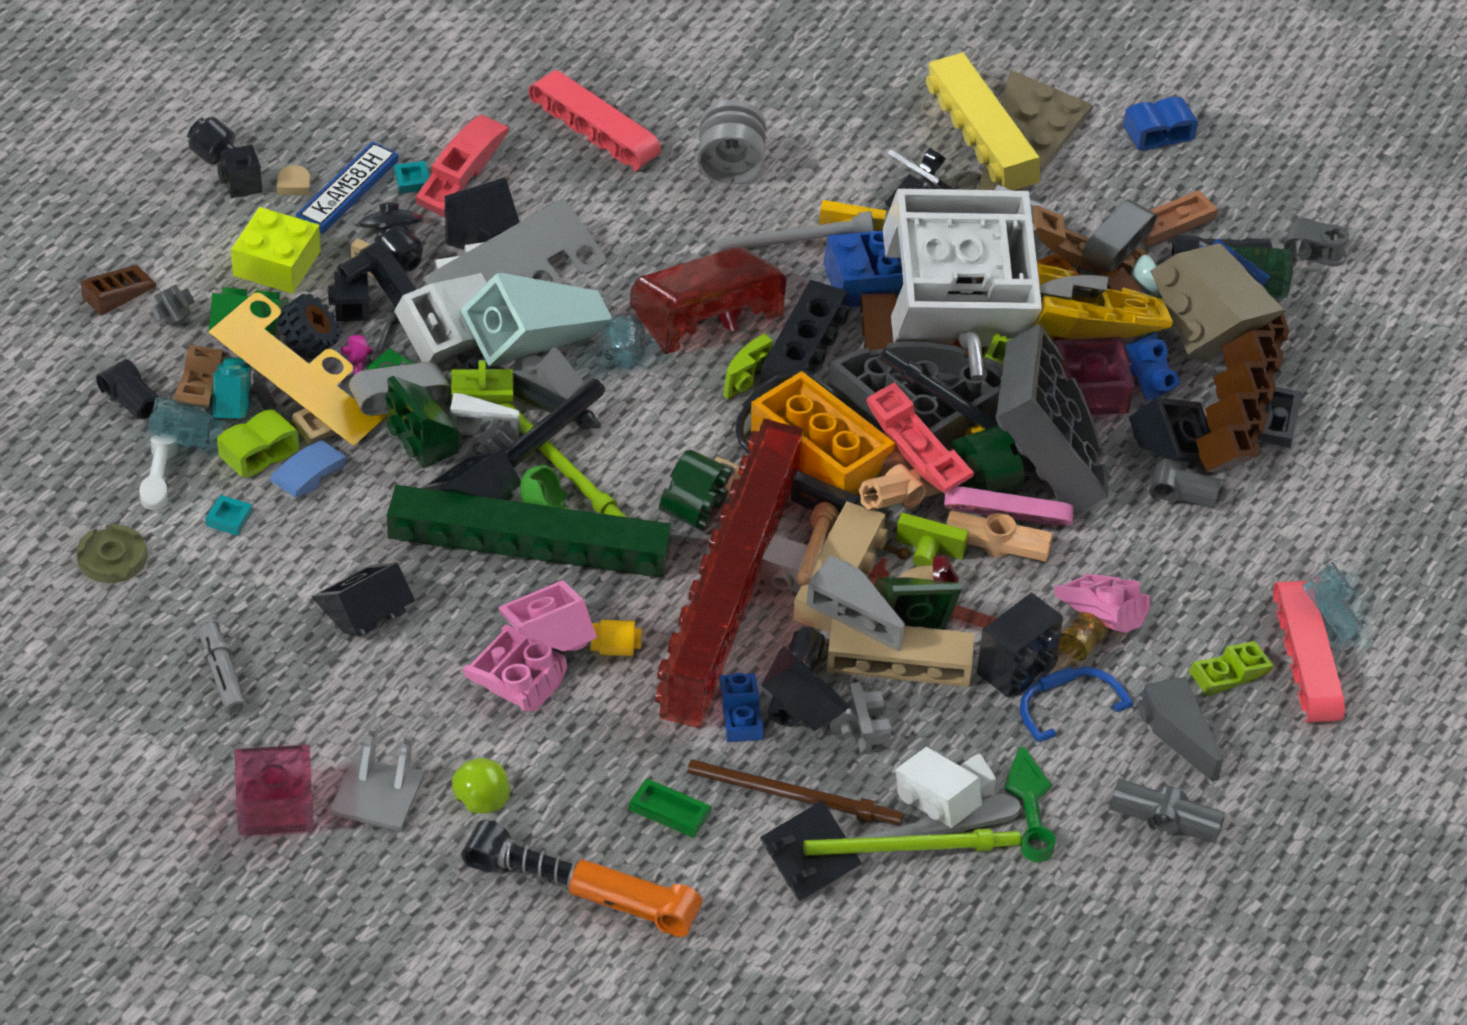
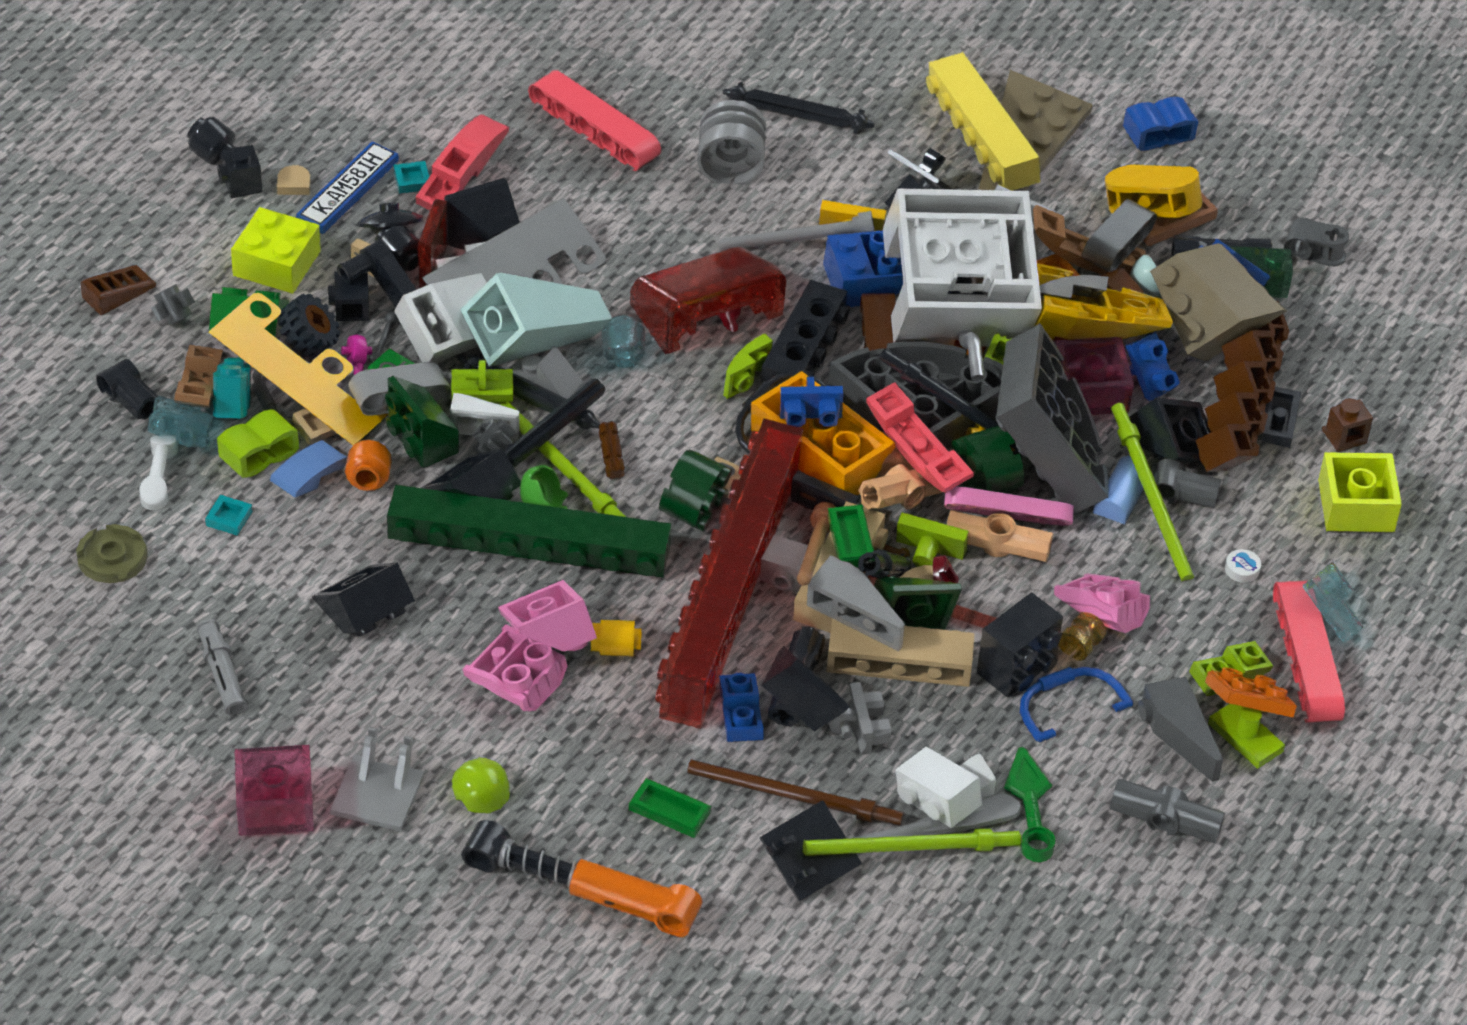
(368, 465): none -> orange head
(433, 239): none -> clear red tile
(611, 450): none -> reddish brown axle
(800, 108): none -> black wheel
(811, 402): none -> blue hips
(850, 533): none -> green tile
(884, 564): none -> black pin
(1123, 492): none -> light blue brick
(1130, 437): none -> lime bar
(1162, 189): none -> yellow brick
(1243, 565): none -> white tile
(1246, 733): none -> lime tile
(1251, 693): none -> orange tile
(1348, 415): none -> reddish brown brick
(1359, 492): none -> neon yellow brick

